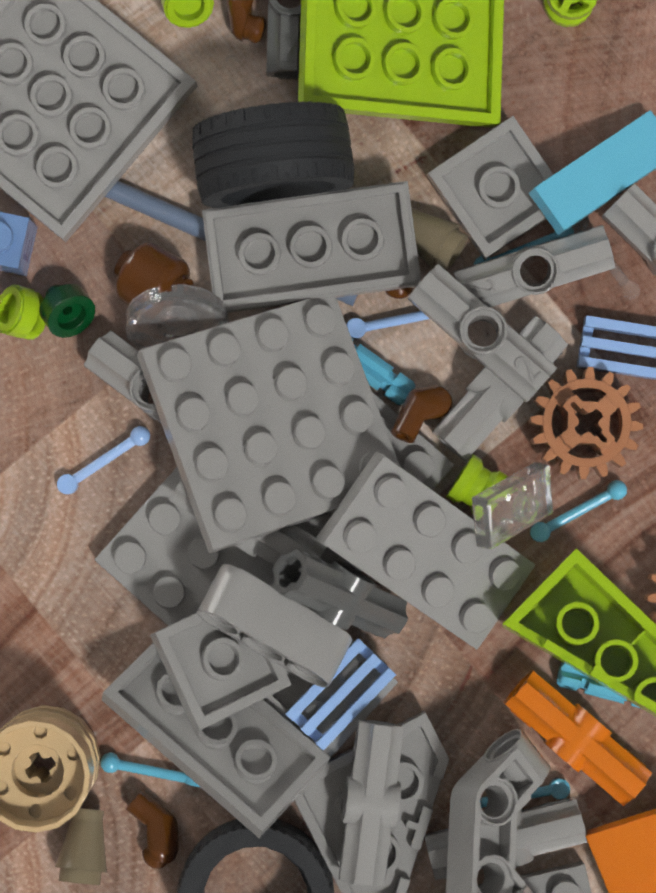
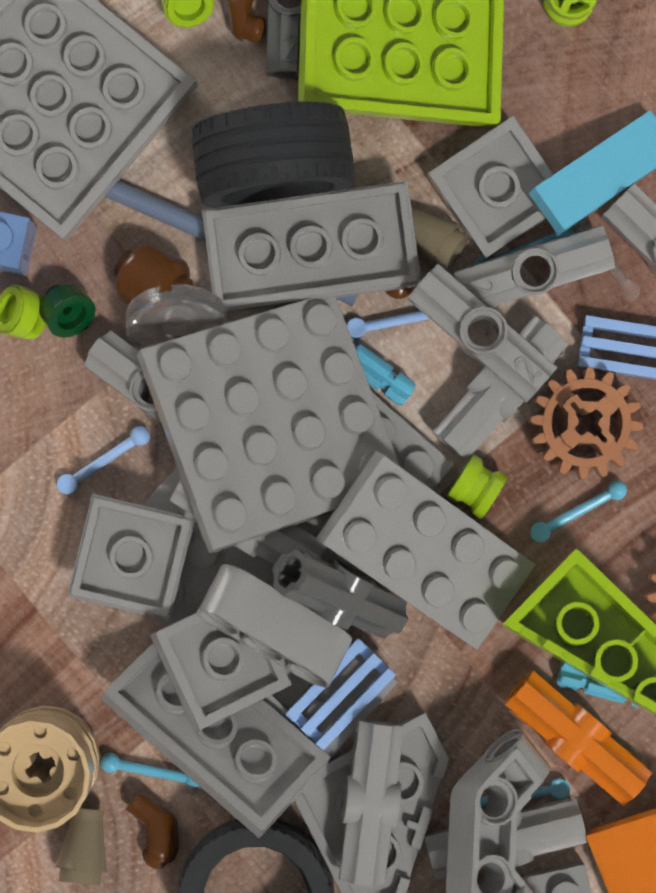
(131, 557): none -> light grey plate
(421, 405): reddish brown arm -> none
(512, 505): clear plate -> none

